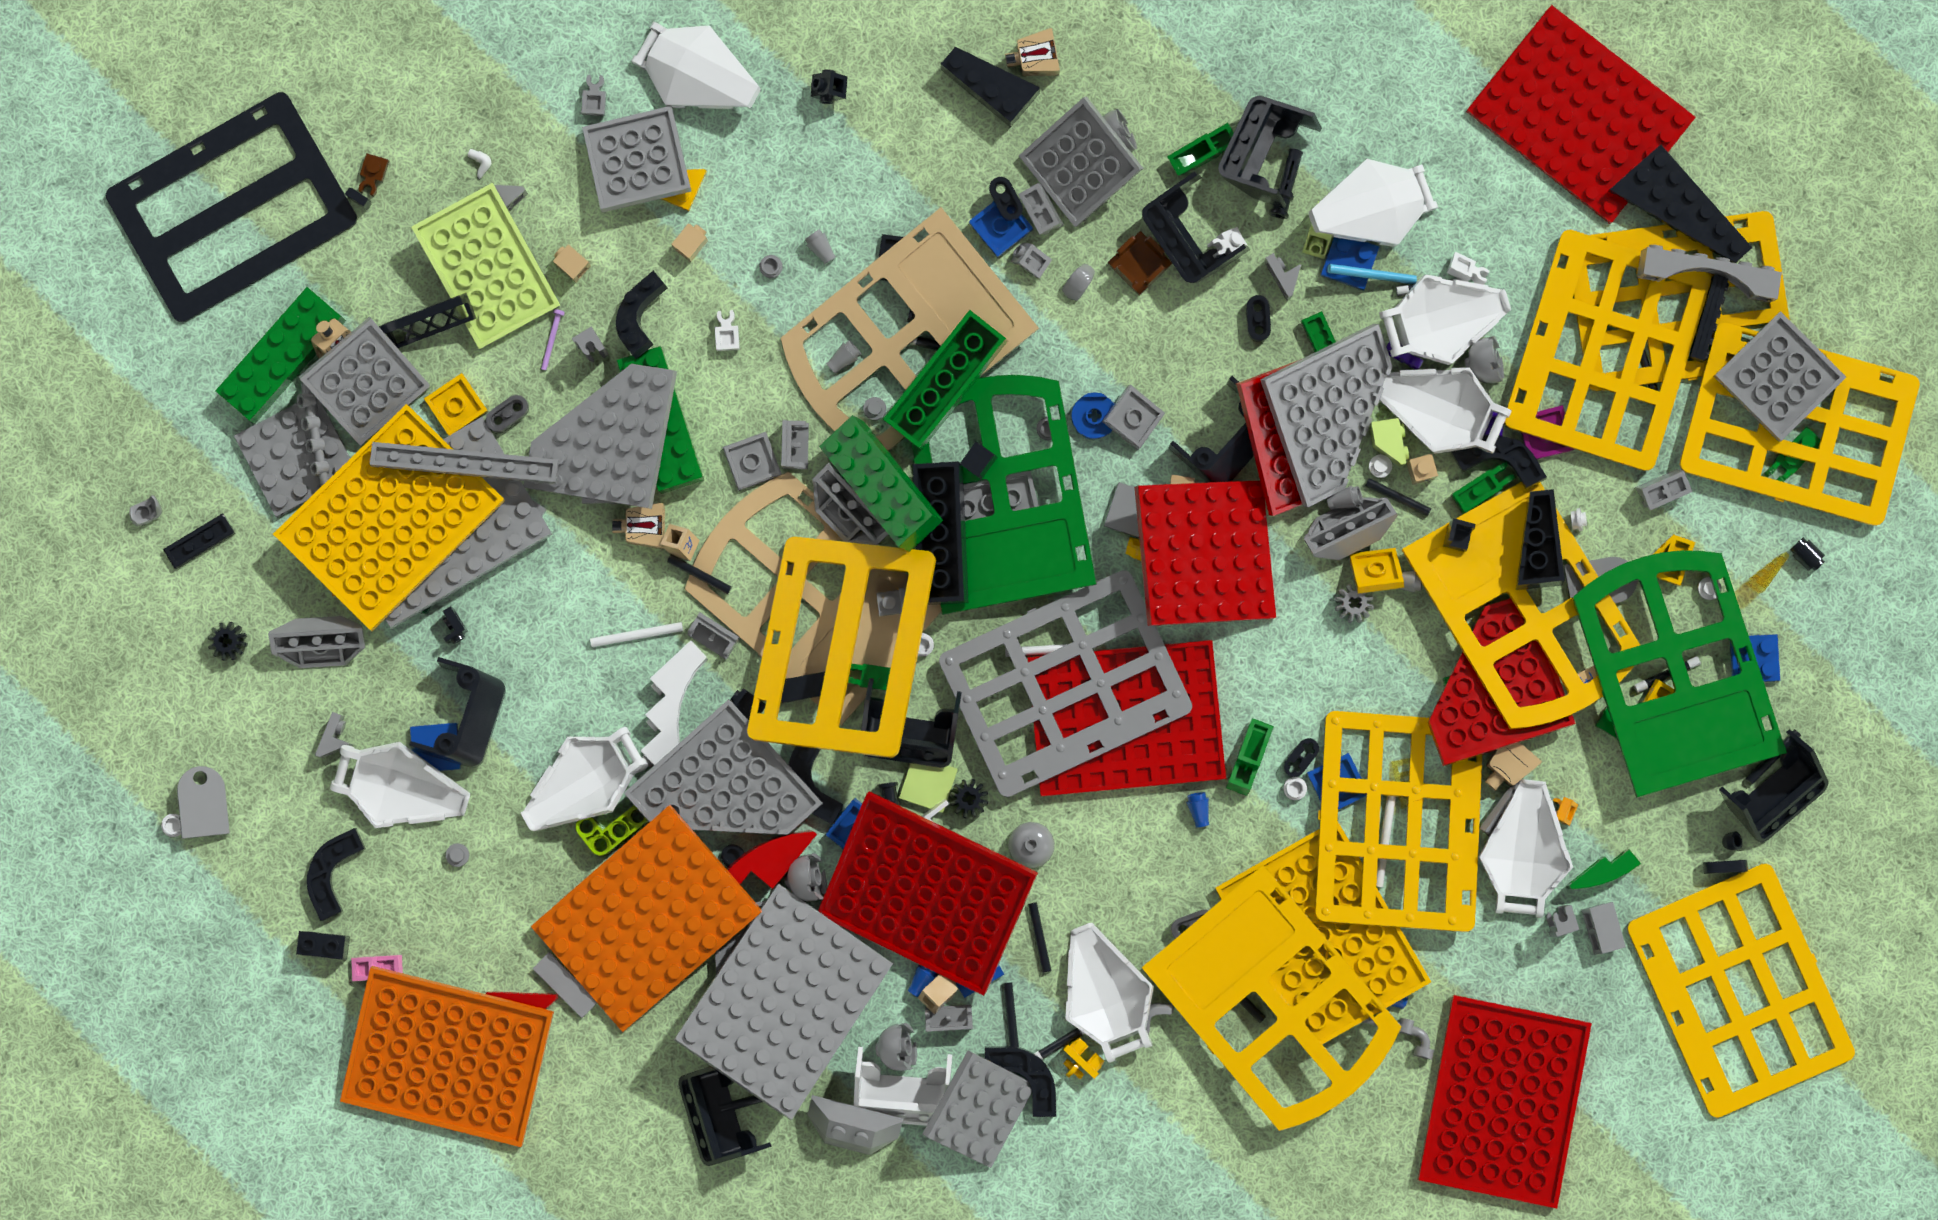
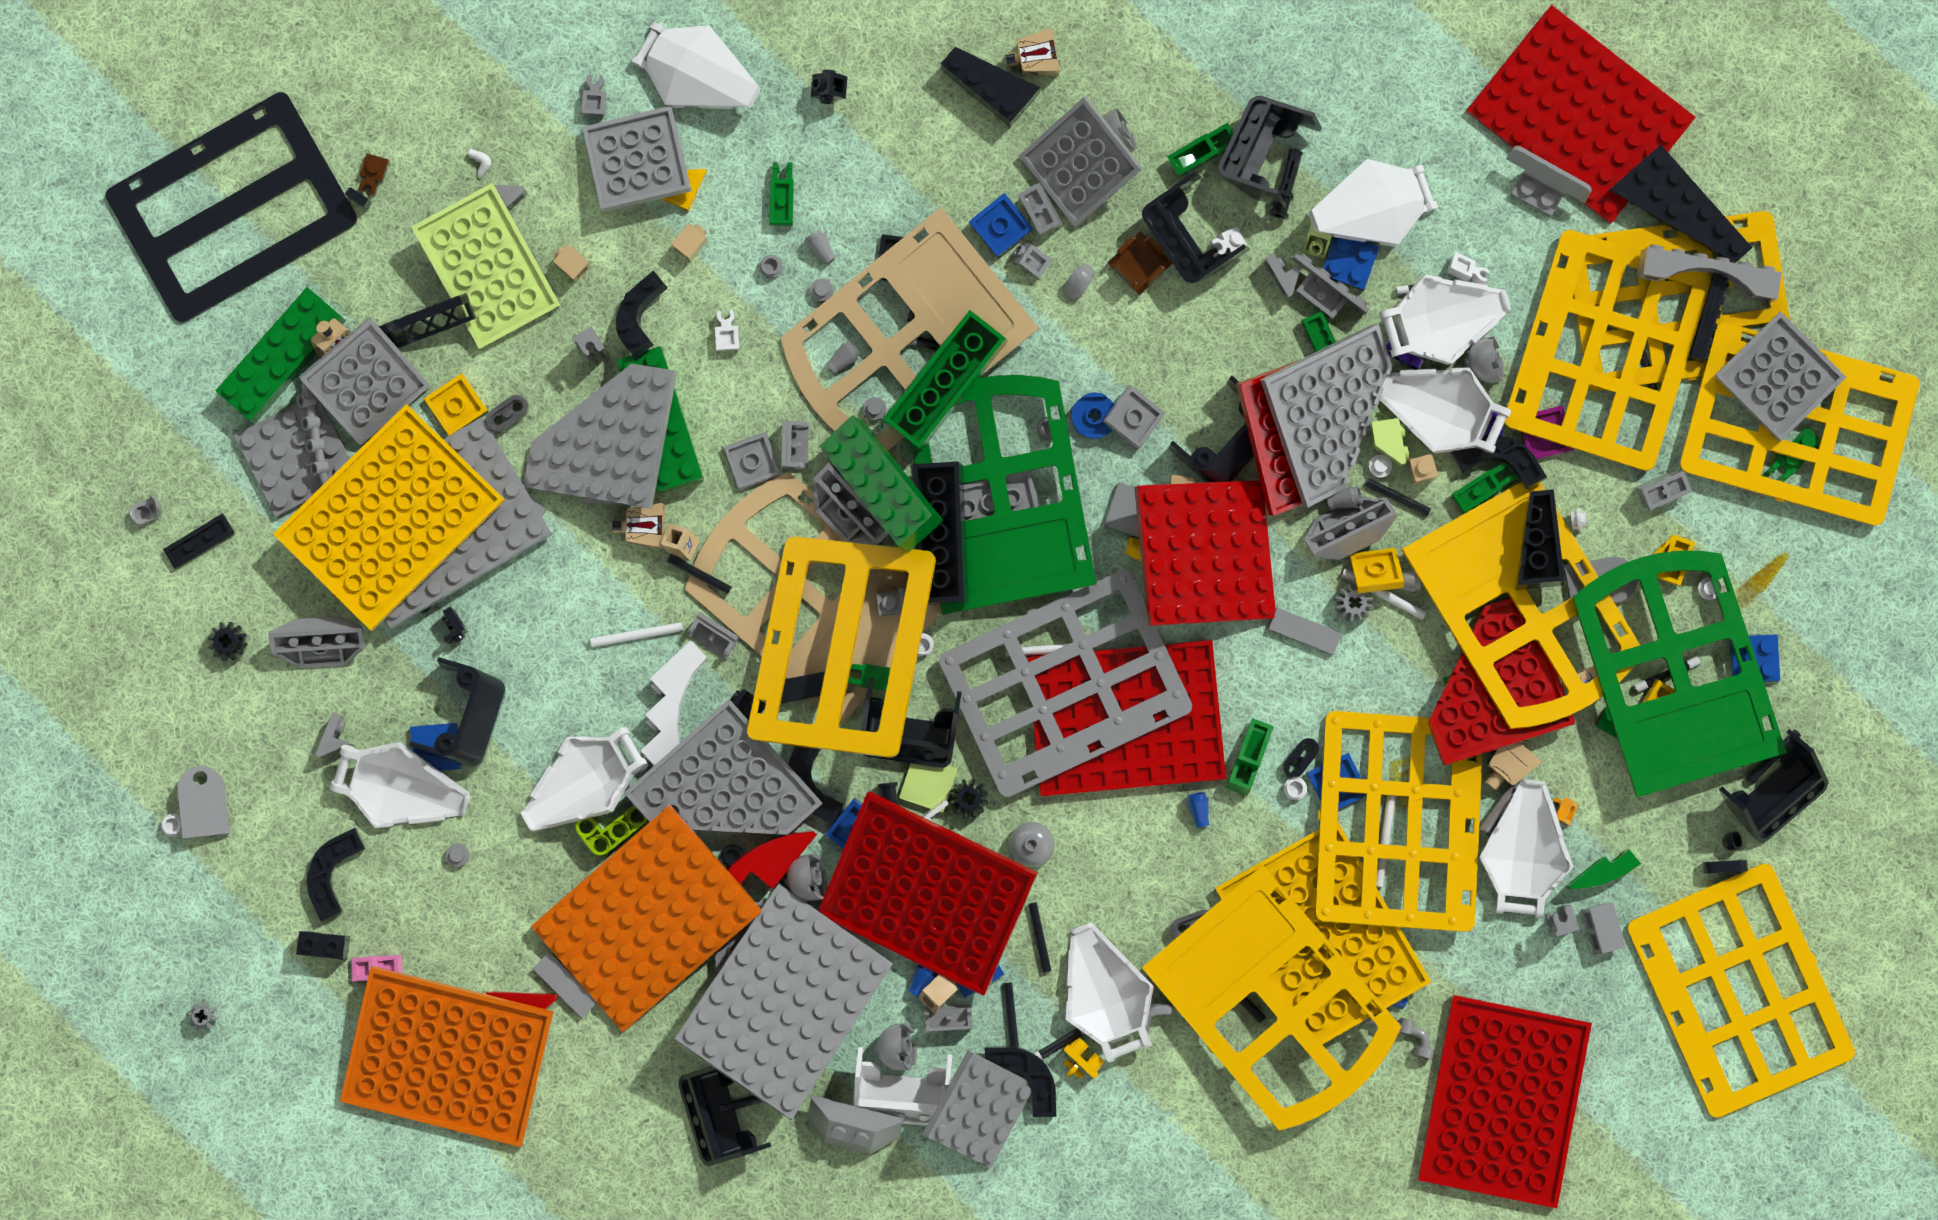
(198, 1020): none -> light grey gear
(464, 462): light grey plate -> none
(558, 313): lavender piece -> none
(782, 197): none -> green hinge
(821, 289): none -> light grey plate
(978, 460): black panel -> none
(1005, 199): black plate -> none
(1258, 319): black plate -> none
(1305, 631): none -> light grey tile
(1324, 292): none -> light grey bracket
(1372, 274): medium azure bar -> none
(1391, 598): none -> white bar
(1458, 534): black panel -> none
(1543, 182): none -> light grey plate
(1807, 554): black brick -> none

